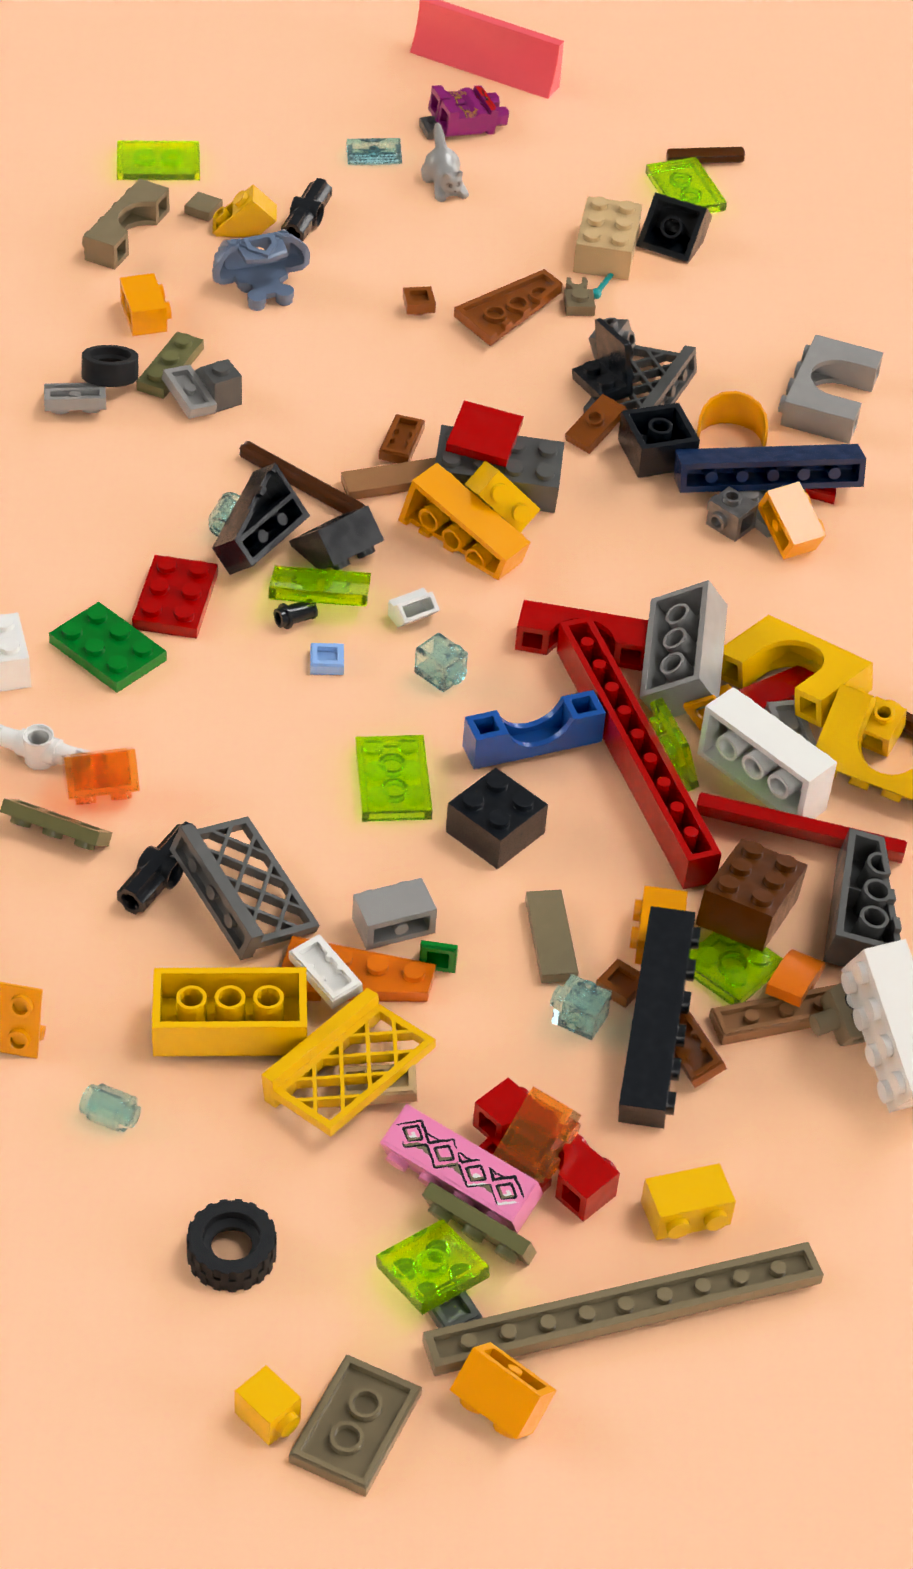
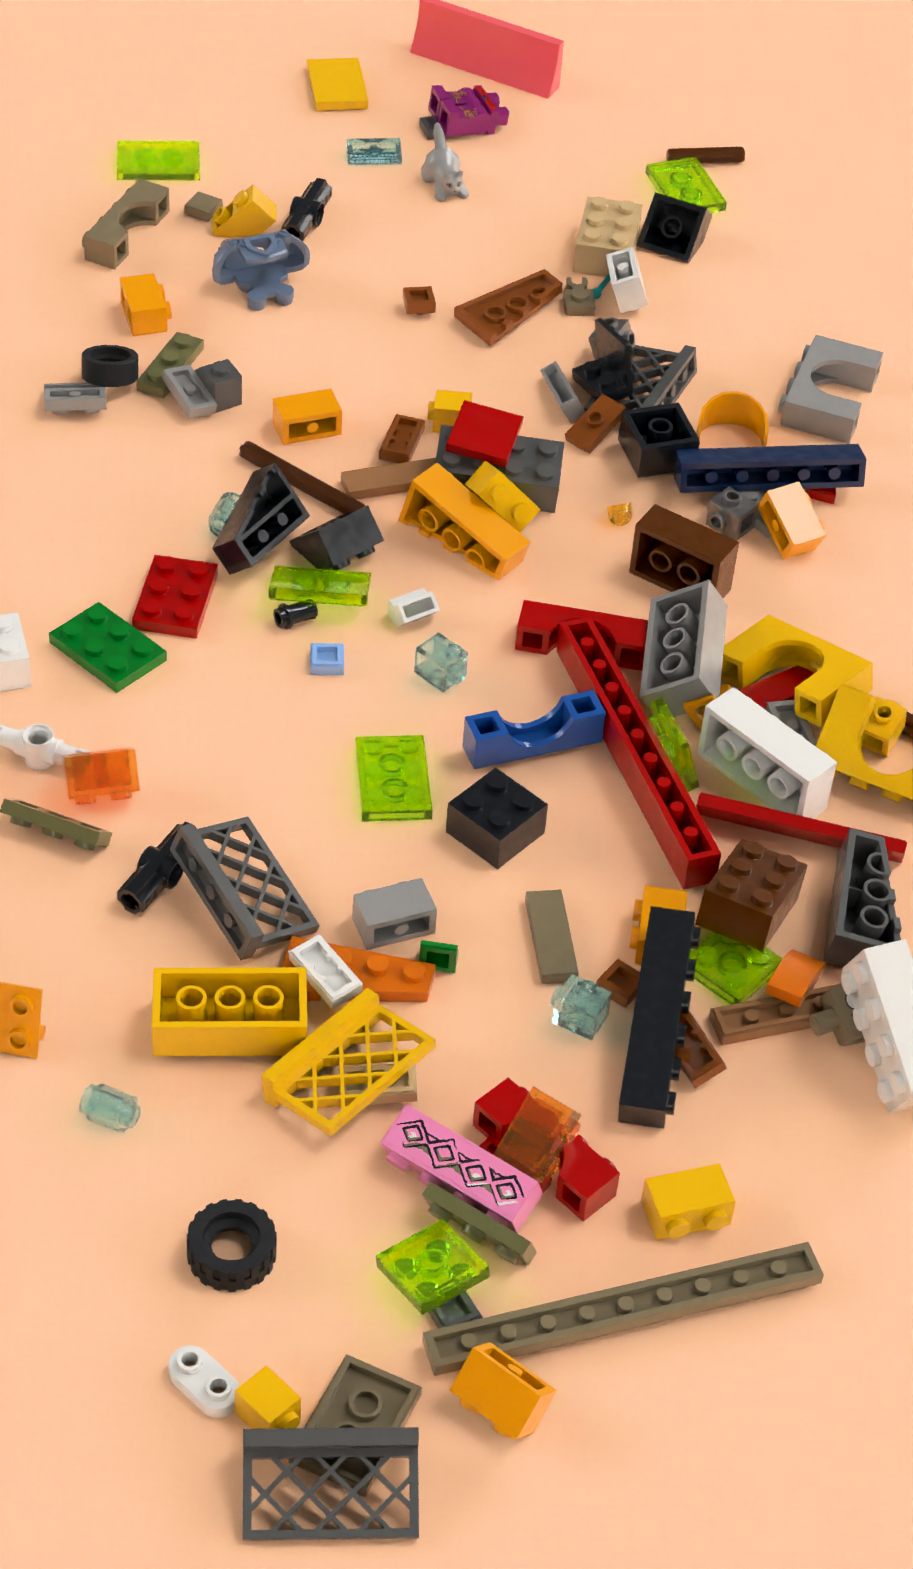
(199, 1381): none -> white plate
(307, 416): none -> light orange brick
(331, 1444): none -> dark grey fence
(337, 84): none -> yellow tile
(446, 407): none -> yellow brick
(563, 392): none -> light grey piece
(620, 514): none -> clear yellow hinge
(626, 280): none -> white brick
(681, 552): none -> reddish brown brick

